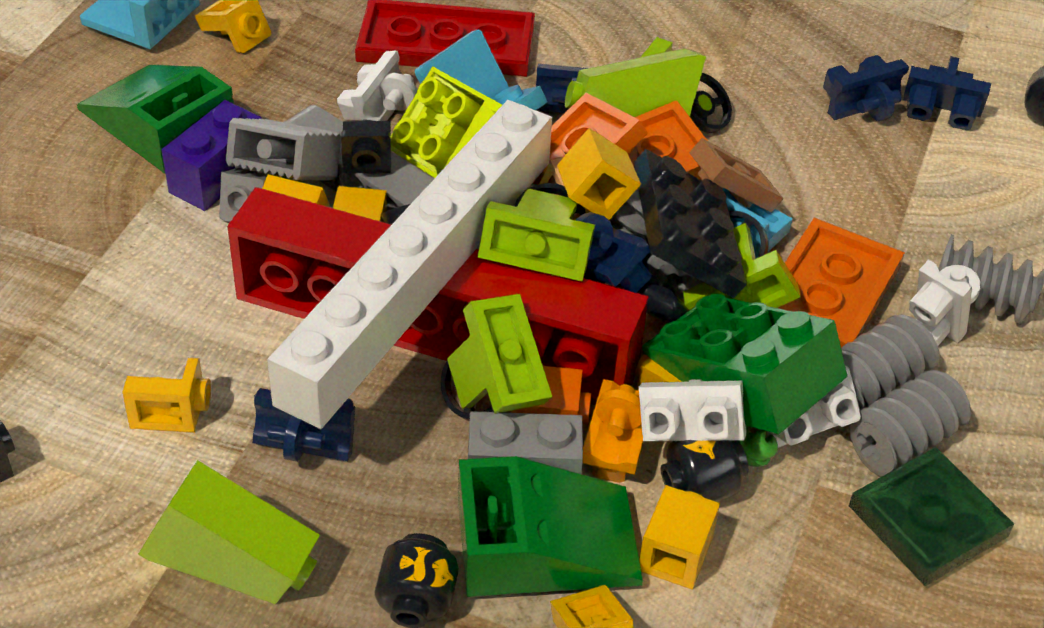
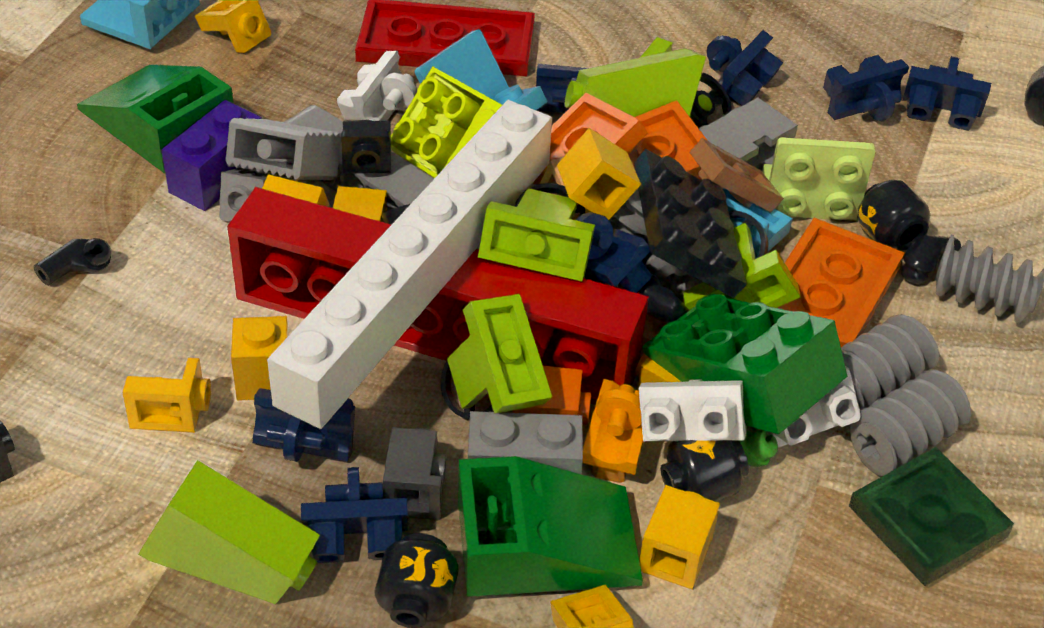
(74, 256): none -> black arm
(252, 345): none -> yellow brick
(354, 510): none -> dark blue hips
(415, 471): none -> flat silver brick
(744, 69): none -> dark blue hips
(750, 132): none -> light grey brick
(820, 177): none -> yellowish green bracket
(893, 214): none -> black head
(923, 256): none -> black arm
(945, 300): white hips -> none

